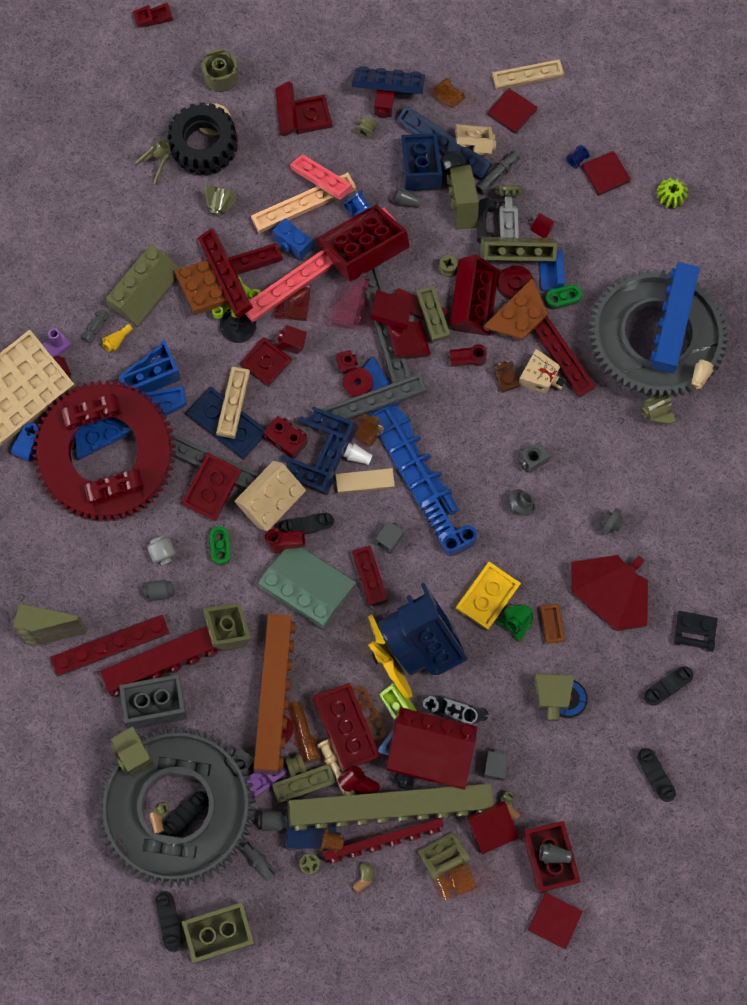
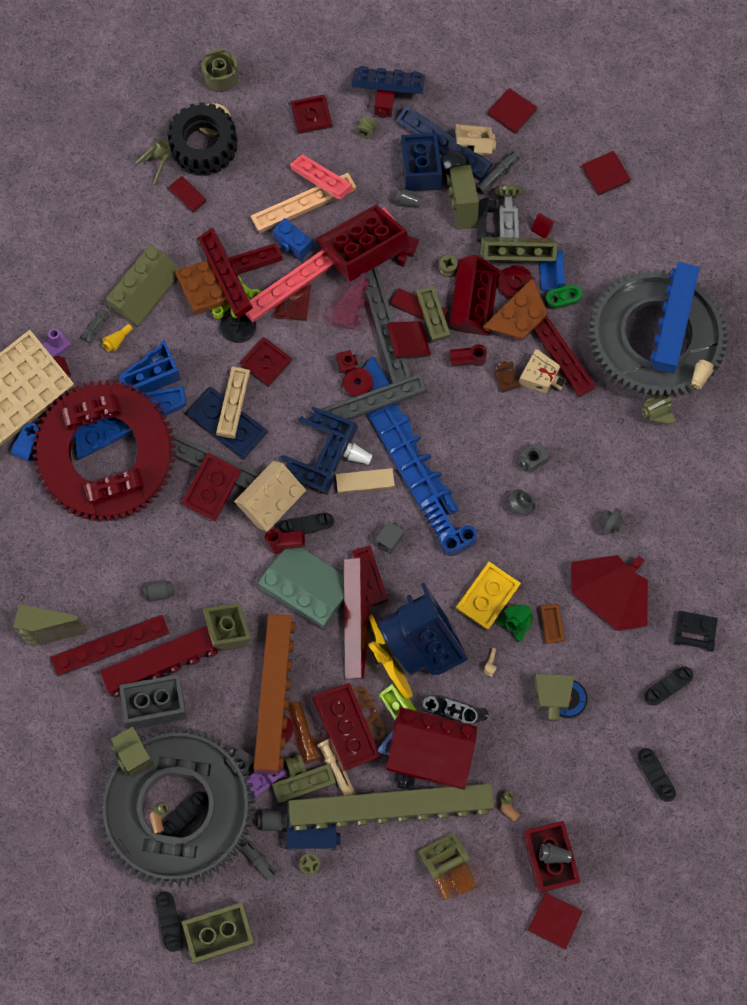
(150, 16): dark red slope -> none
(161, 550): light grey head -> none
(187, 194): none -> dark red tile
(219, 199): olive brick -> none
(220, 546): green plate -> none
(285, 437): dark red brick -> none
(286, 108): dark red tile -> none
(291, 339): dark red brick -> none
(331, 841): clear orange brick -> none
(355, 616): none -> slope
(356, 204): blue piece -> none
(356, 780): dark red piece -> none
(366, 877): arm -> none
(369, 429): clear orange bracket -> none
(391, 309): dark red tile -> none
(393, 839): dark red plate -> none
(408, 252): none -> dark red plate
(449, 94): clear orange bracket -> none
(490, 668): none -> tan hand
(493, 827): dark red tile -> none
(495, 765): dark grey brick -> none
(528, 74): tan tile -> none
(577, 156): clear blue bush -> none
(677, 197): lime gear -> none

